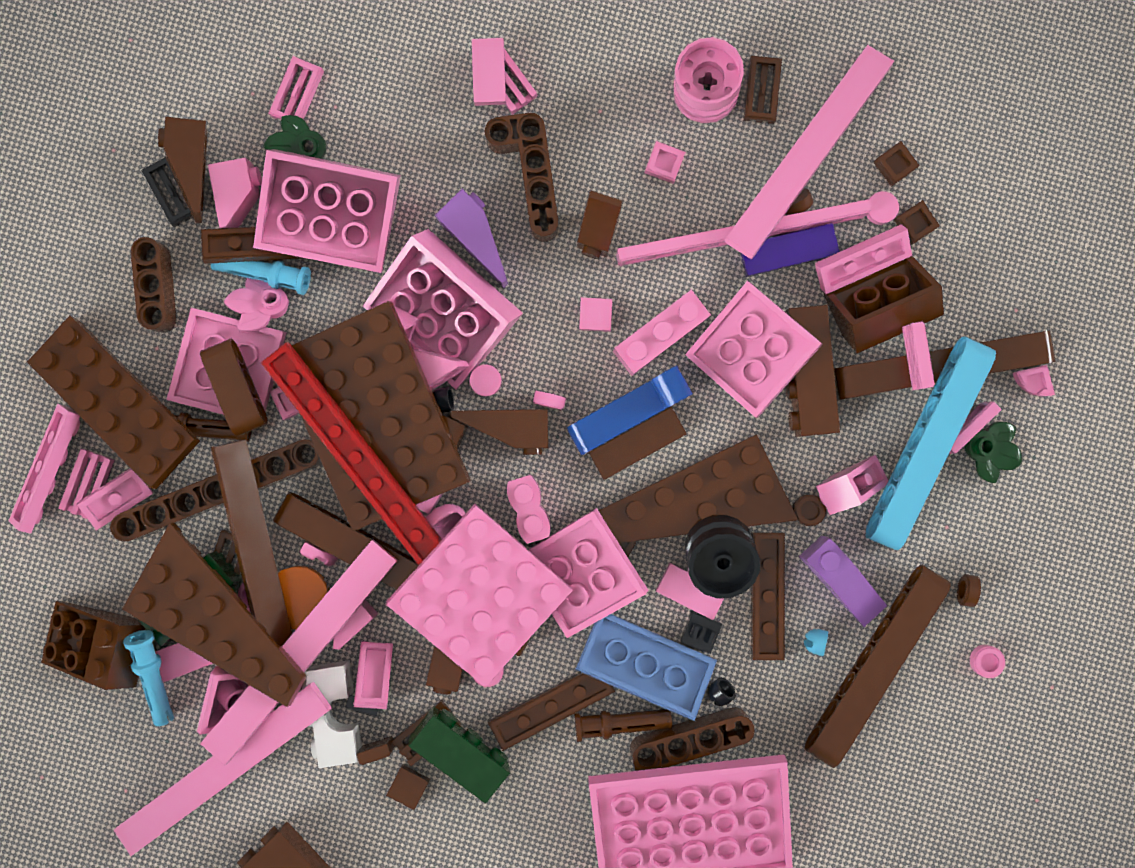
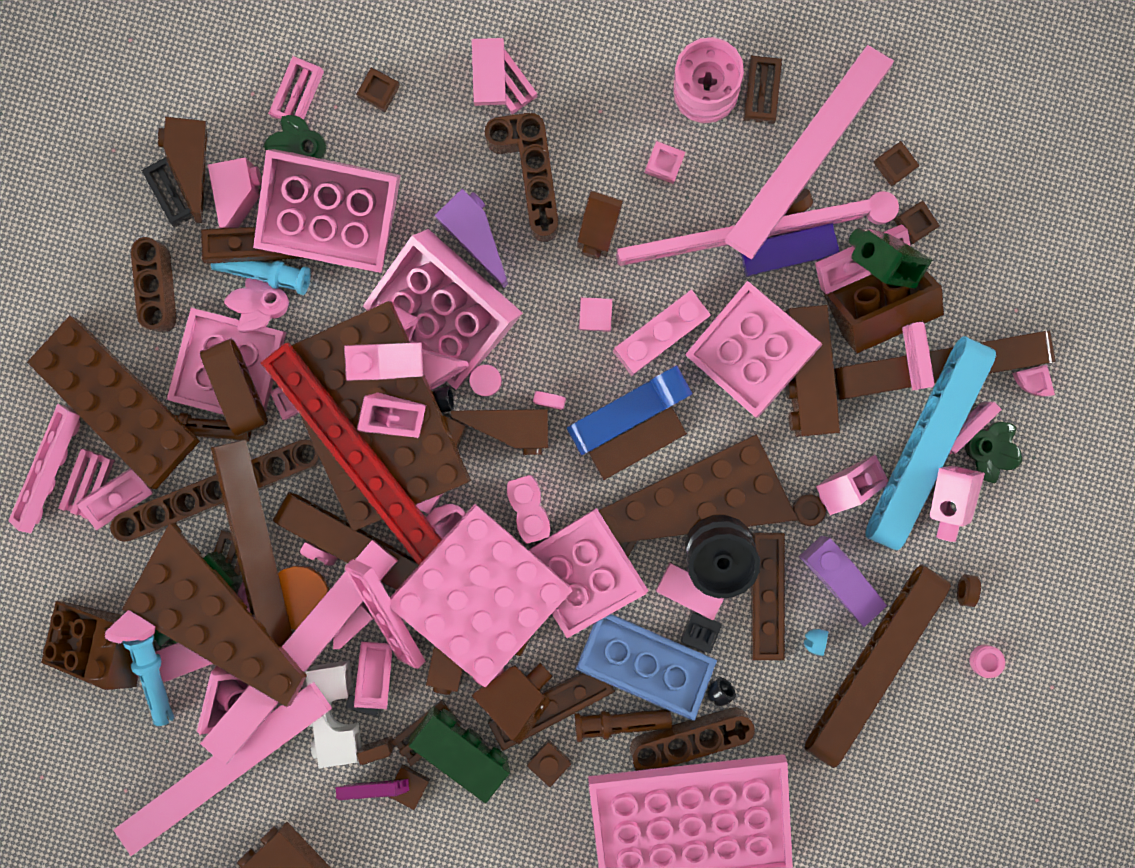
(130, 628): none -> bright pink tile
(372, 789): none -> magenta tile
(378, 89): none -> reddish brown tile
(379, 605): none -> bright pink tile
(383, 361): none -> bright pink slope
(391, 415): none -> bright pink slope
(515, 700): none -> reddish brown torso
(549, 763): none -> reddish brown plate
(888, 258): none -> dark green torso
(961, 488): none -> bright pink torso

